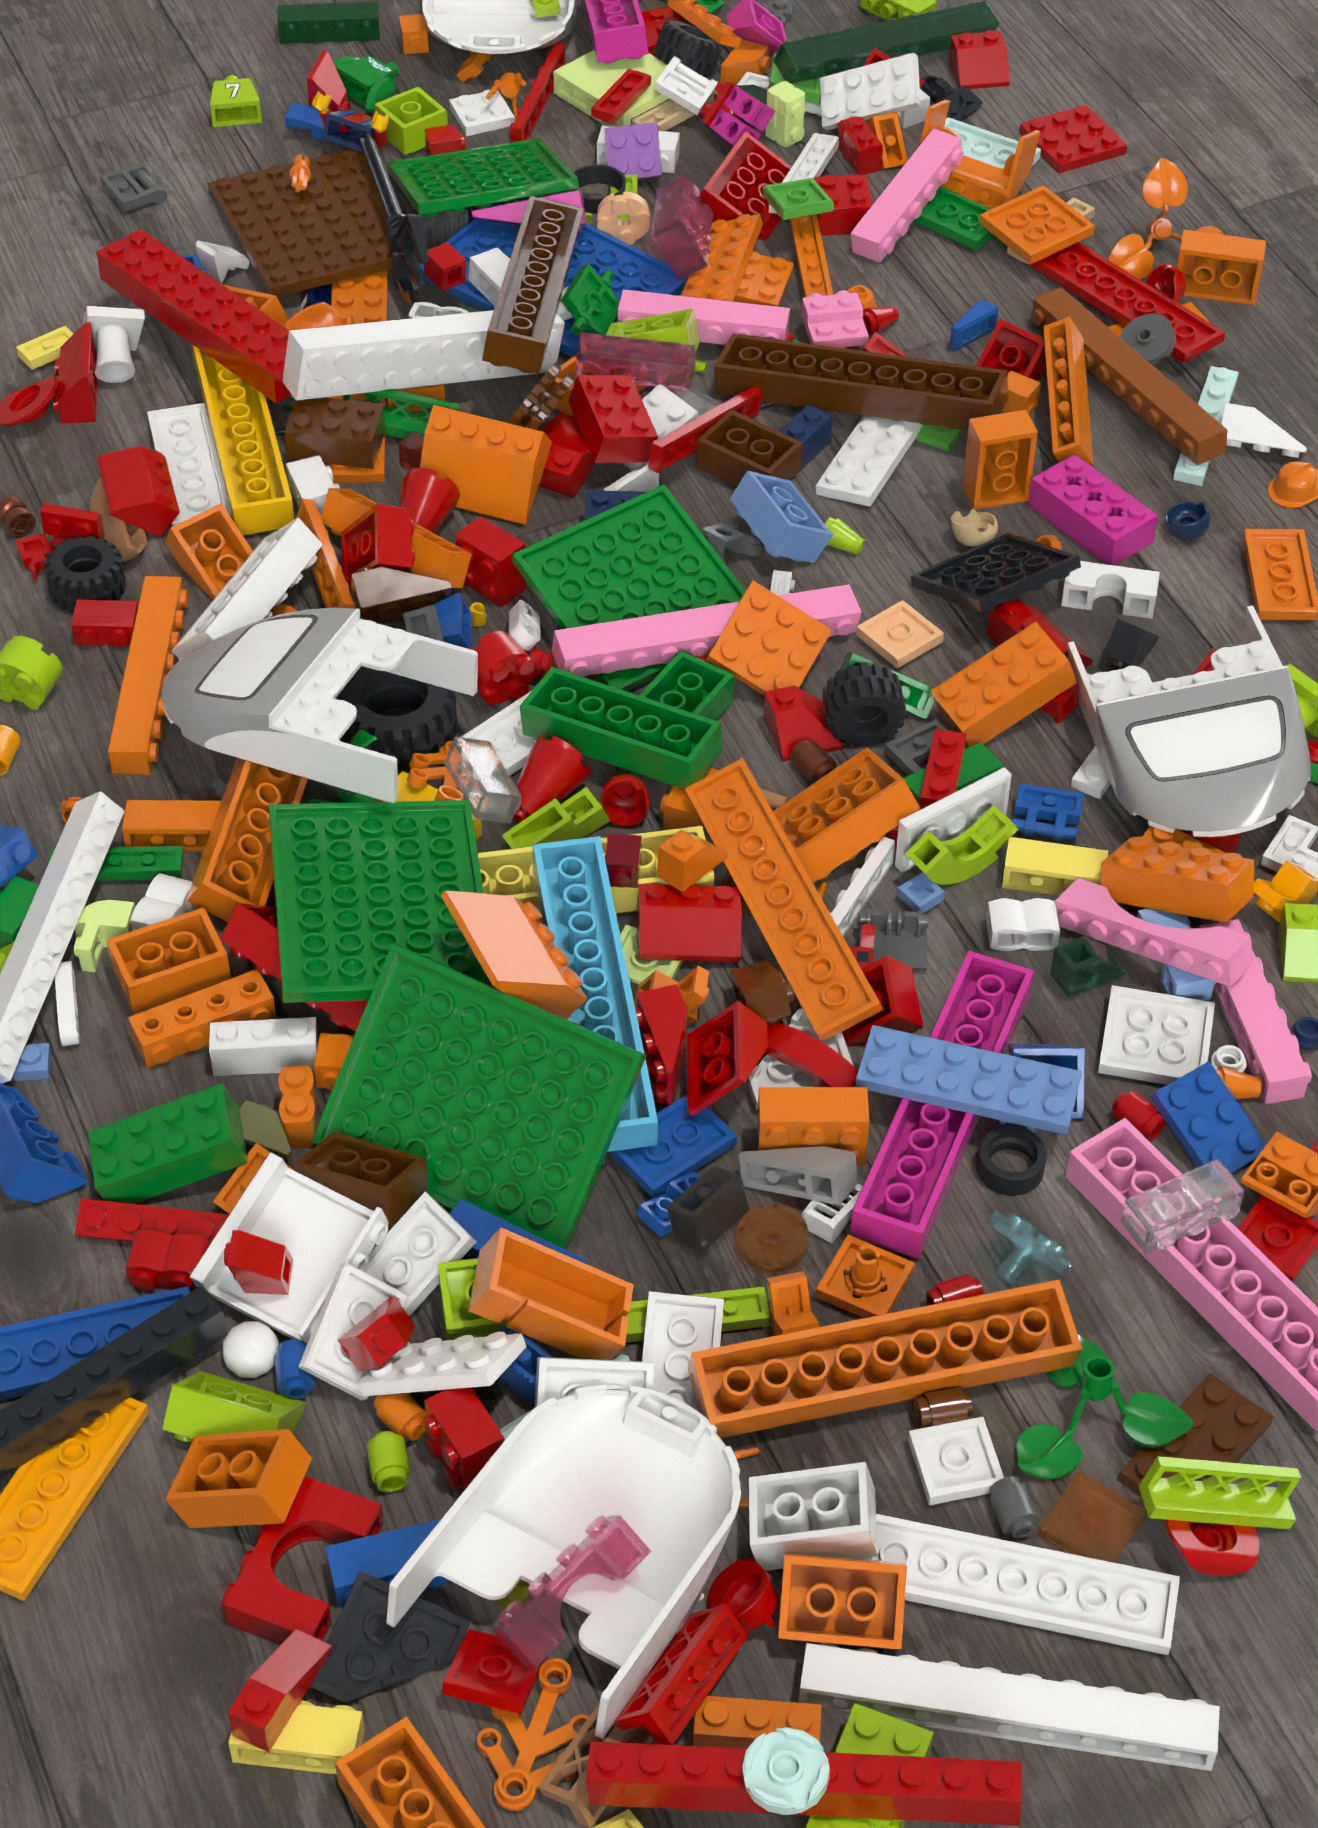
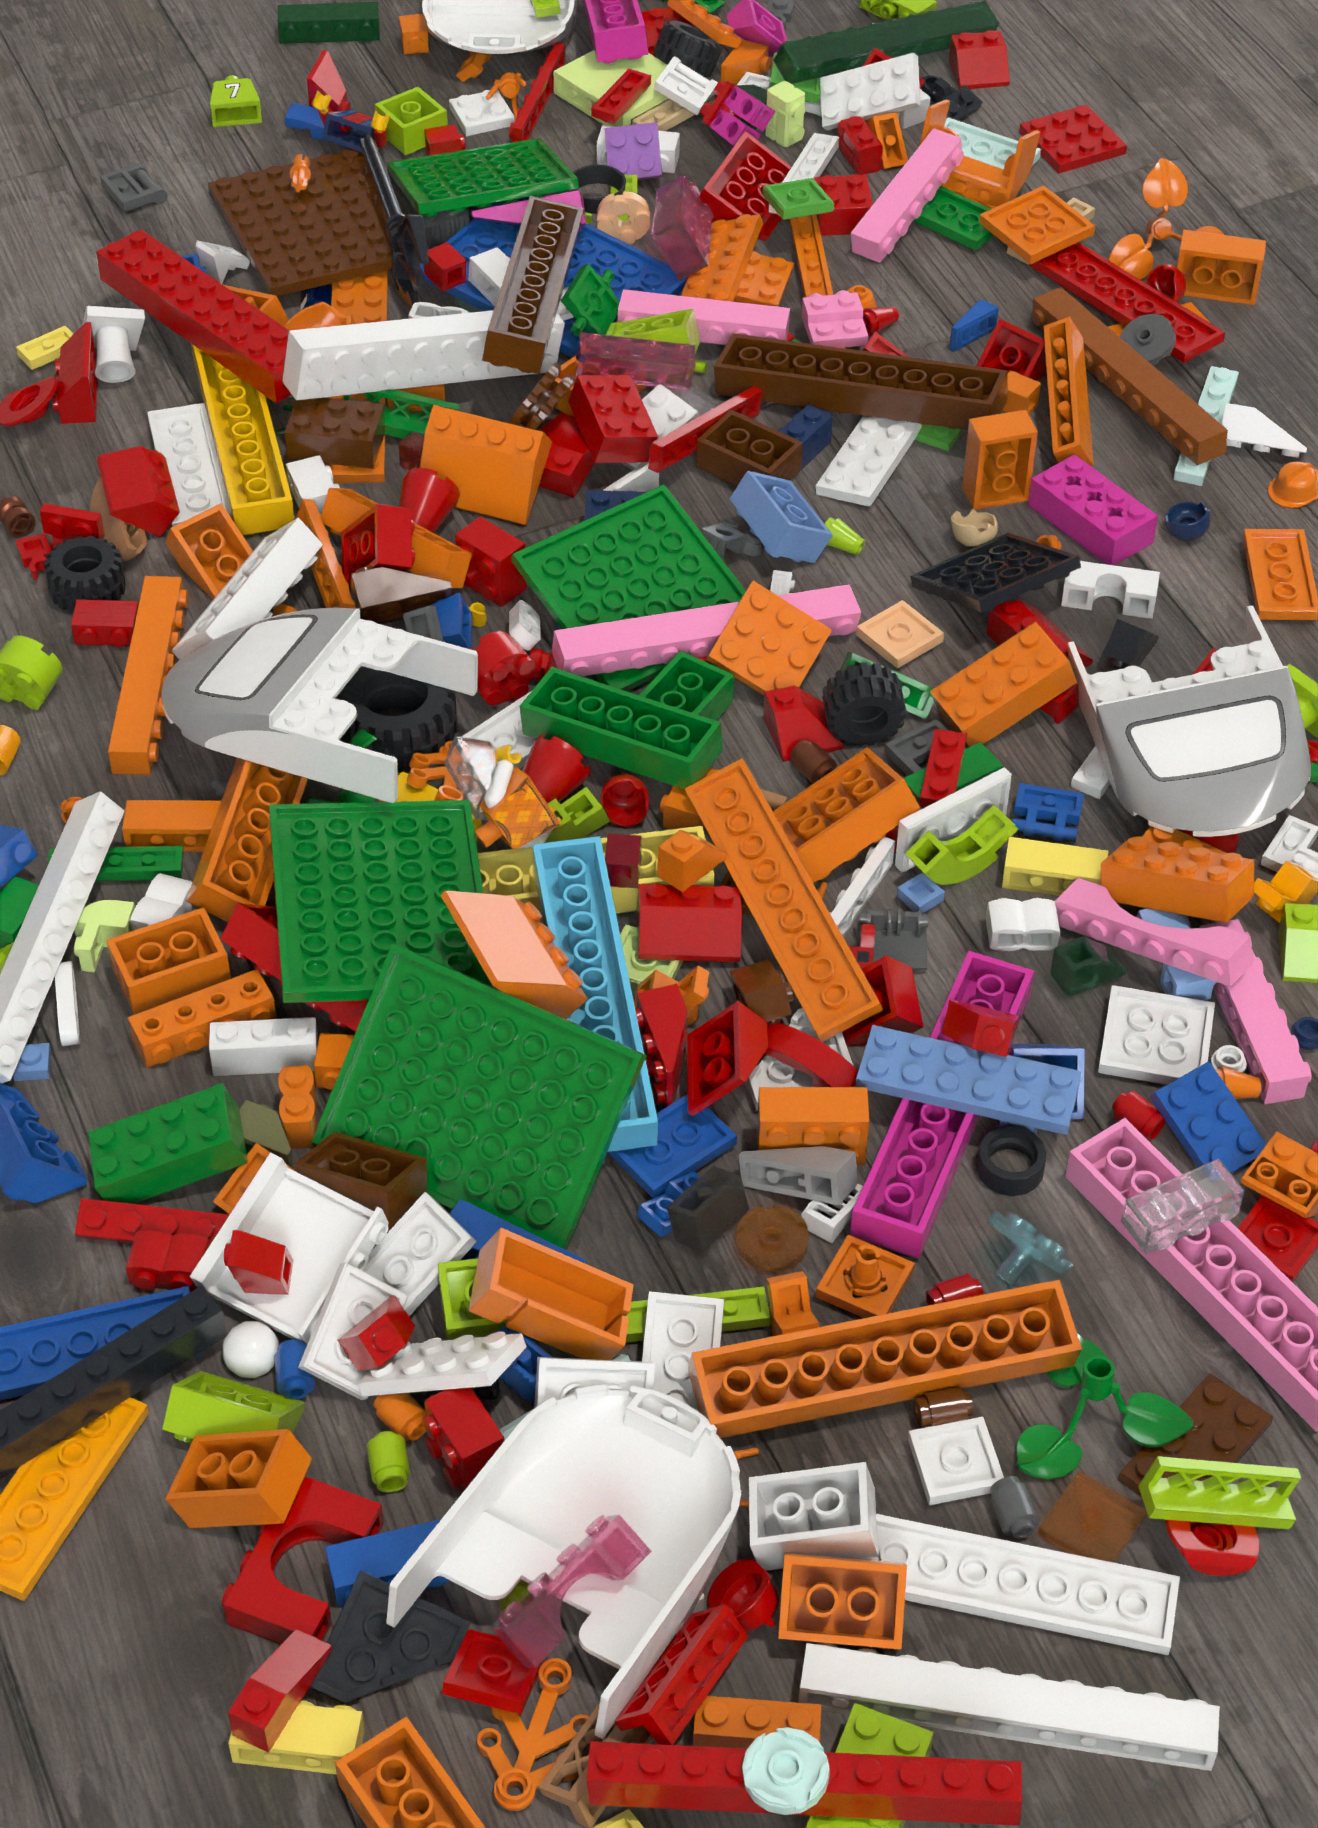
(367, 79): green torso -> none
(514, 807): none -> torso
(980, 1027): none -> red slope

